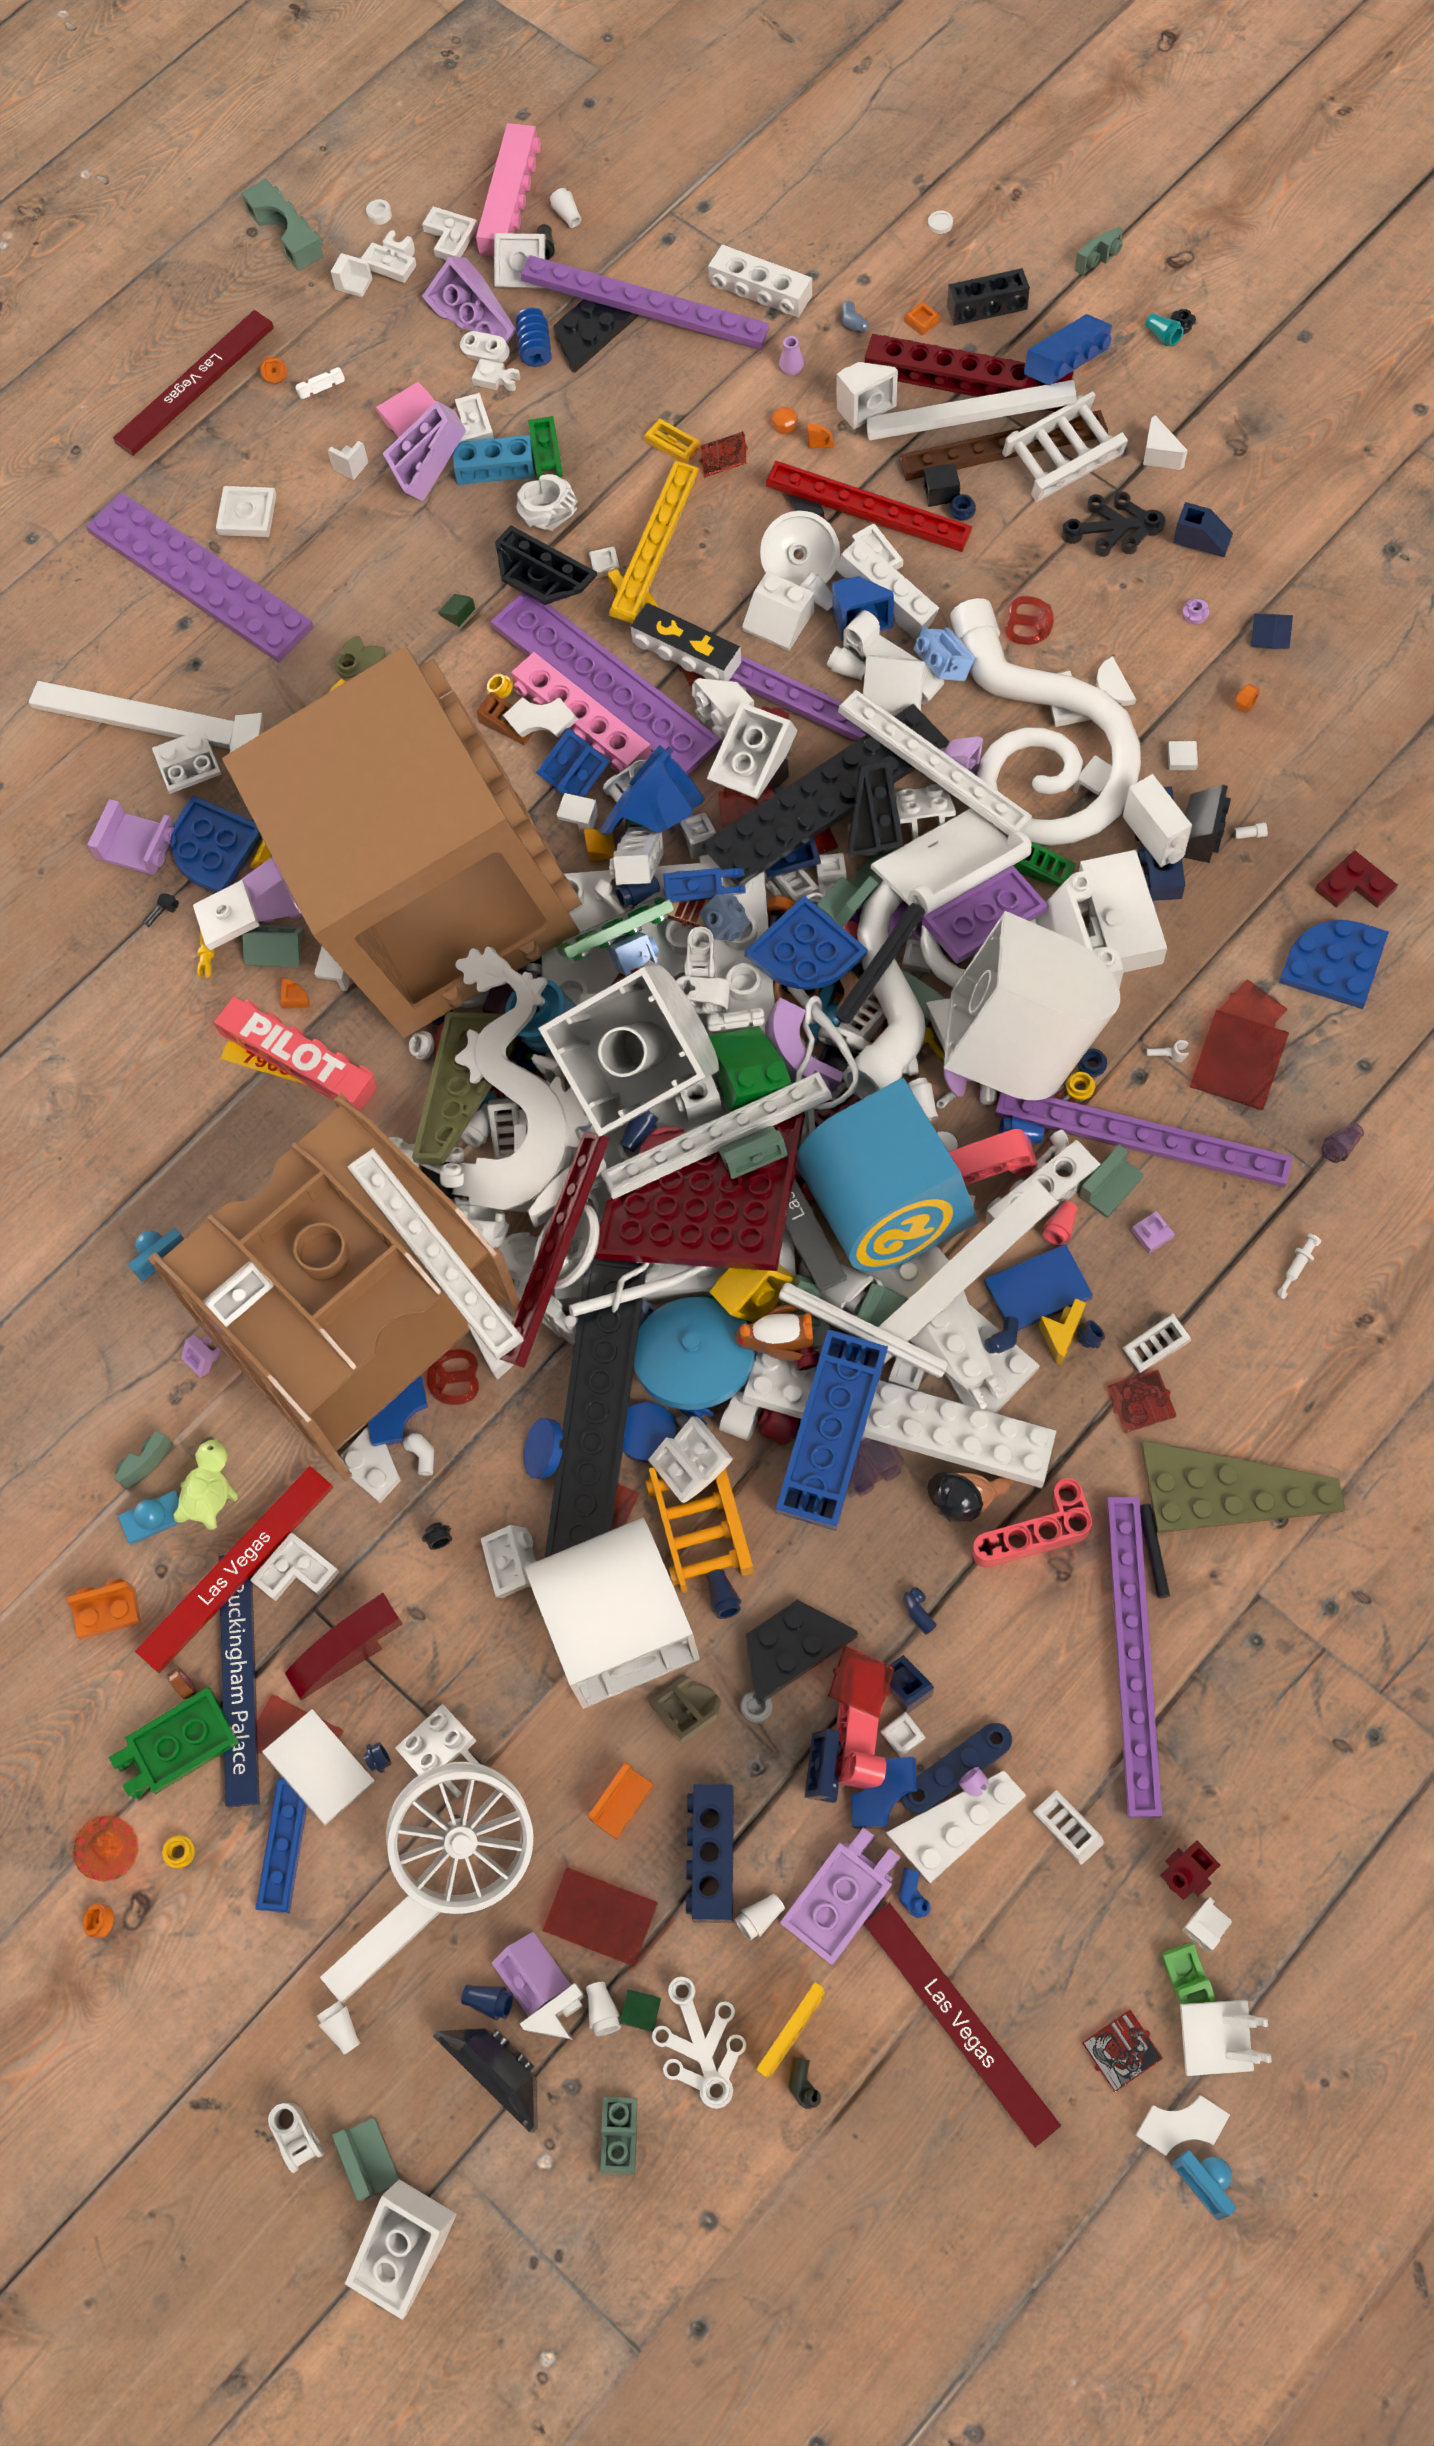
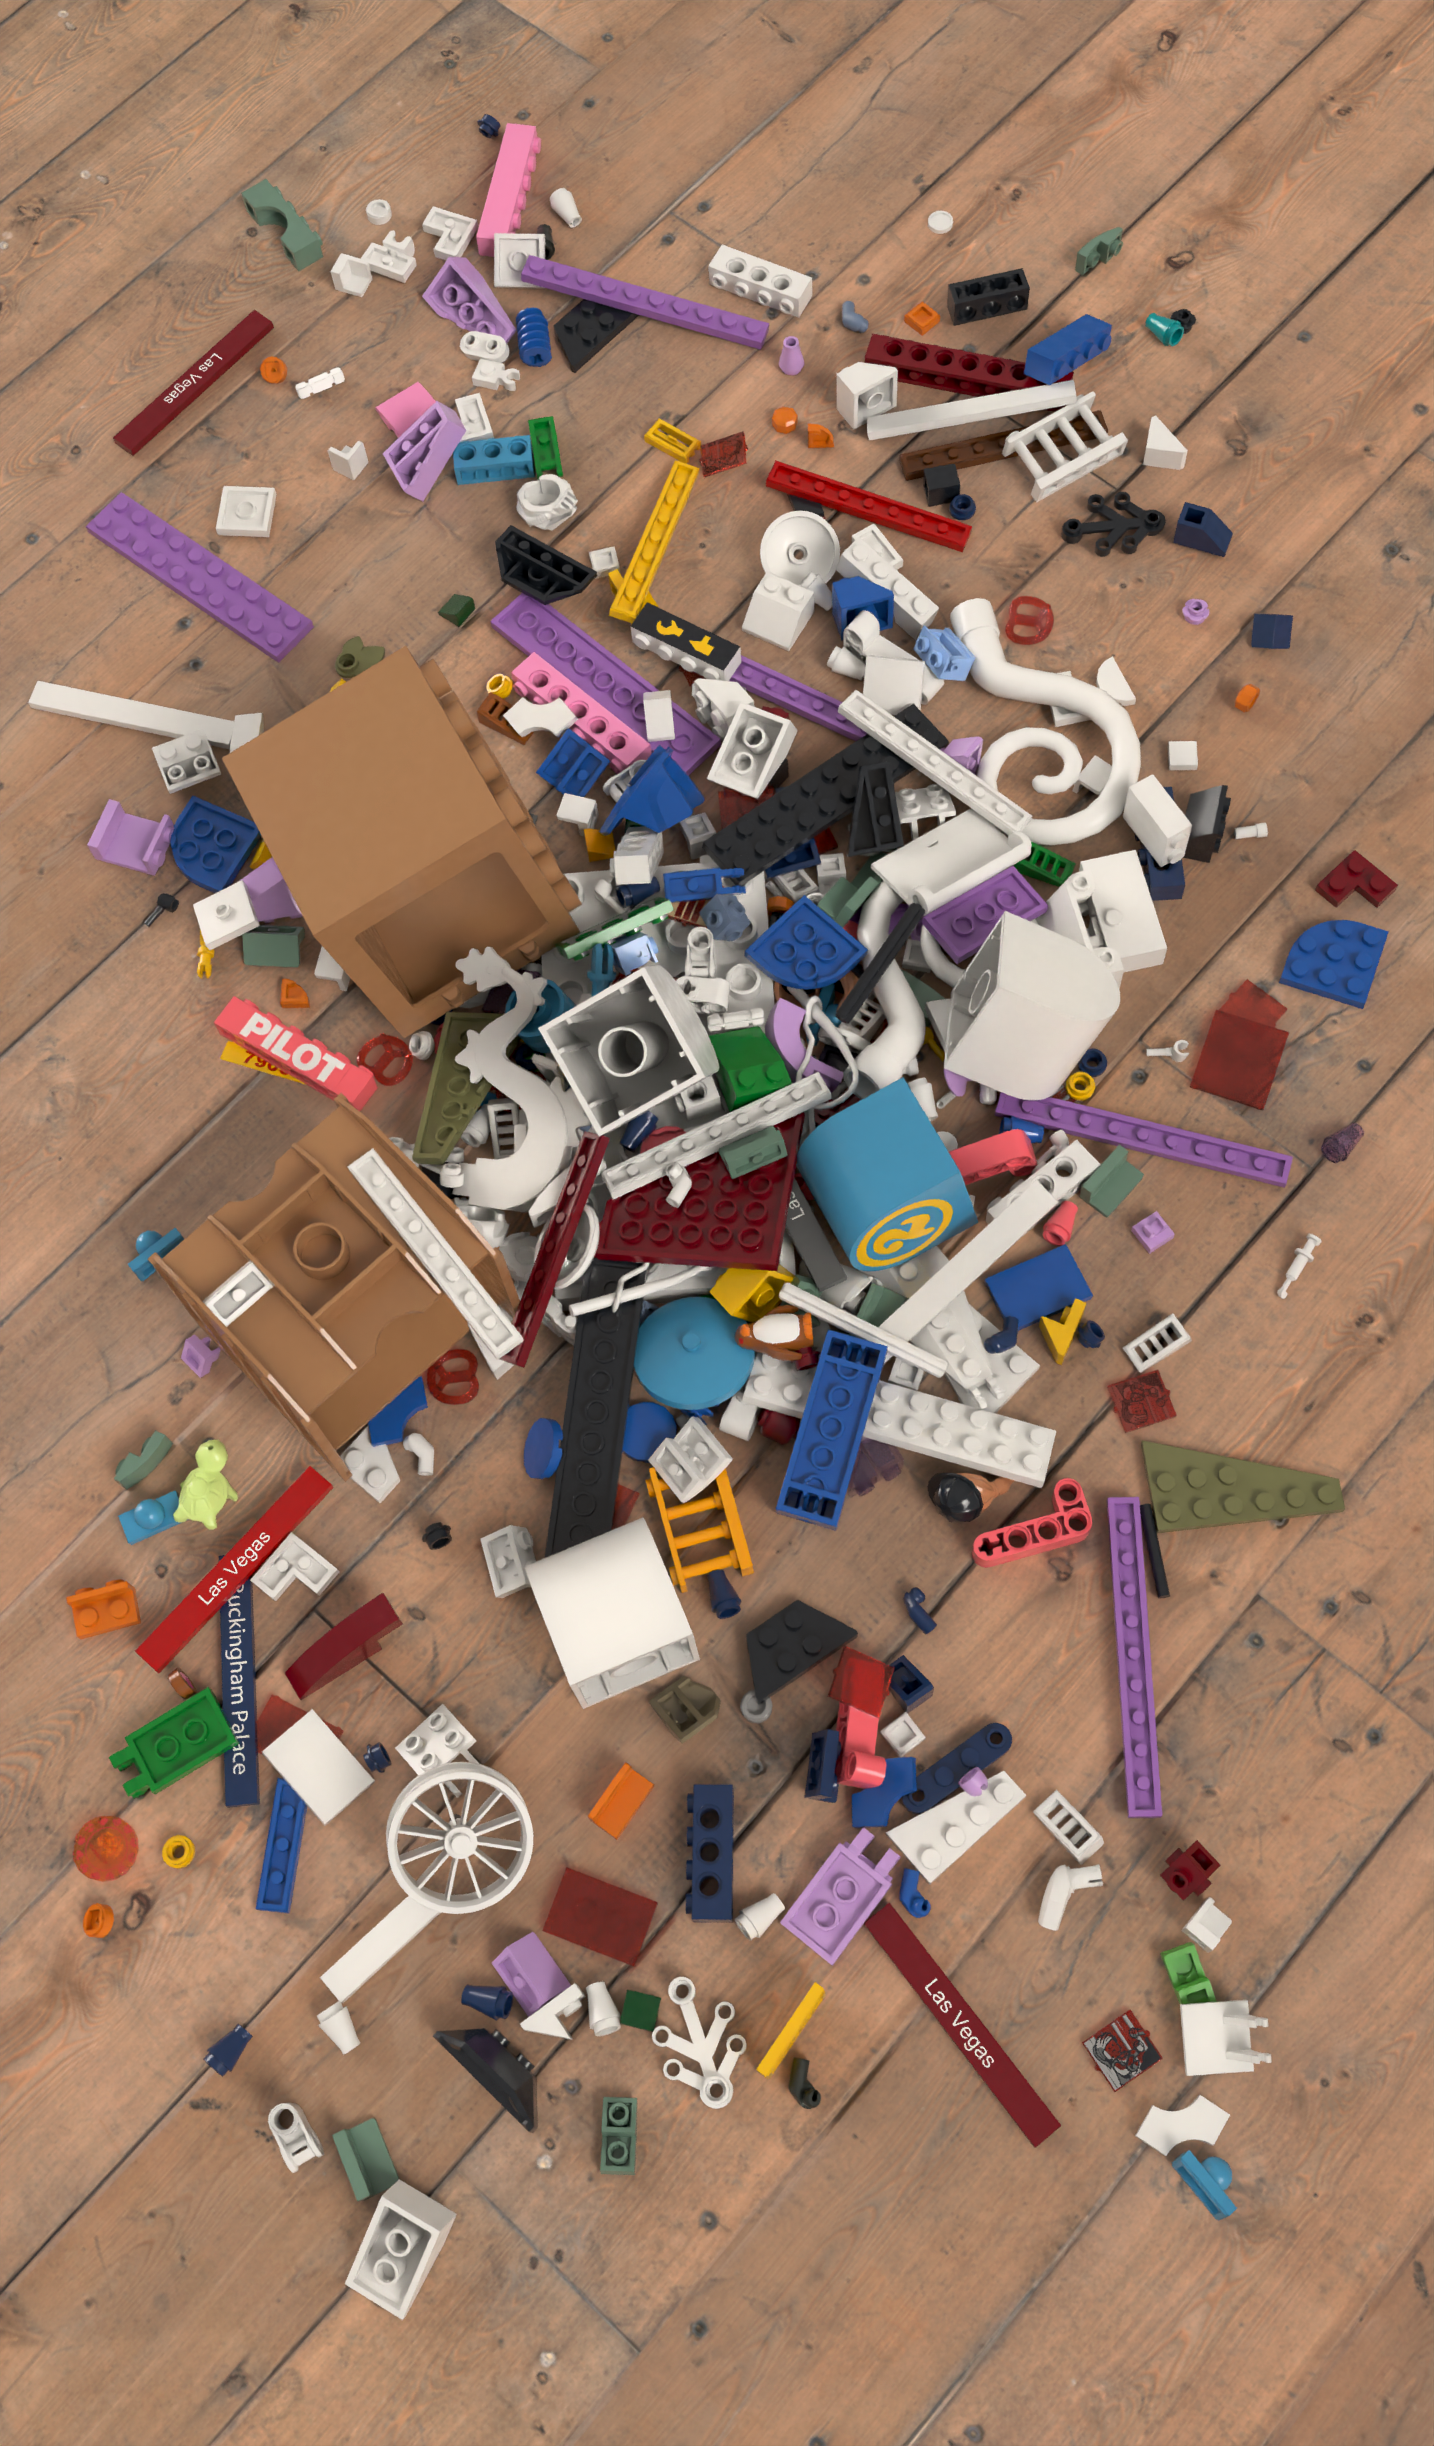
(226, 2052): none -> dark blue cone
(388, 1056): none -> clear red piece
(488, 126): none -> dark blue plate
(601, 968): none -> dark azure arm
(658, 715): none -> white slope
(680, 1181): none -> white arm
(1059, 1890): none -> white arm

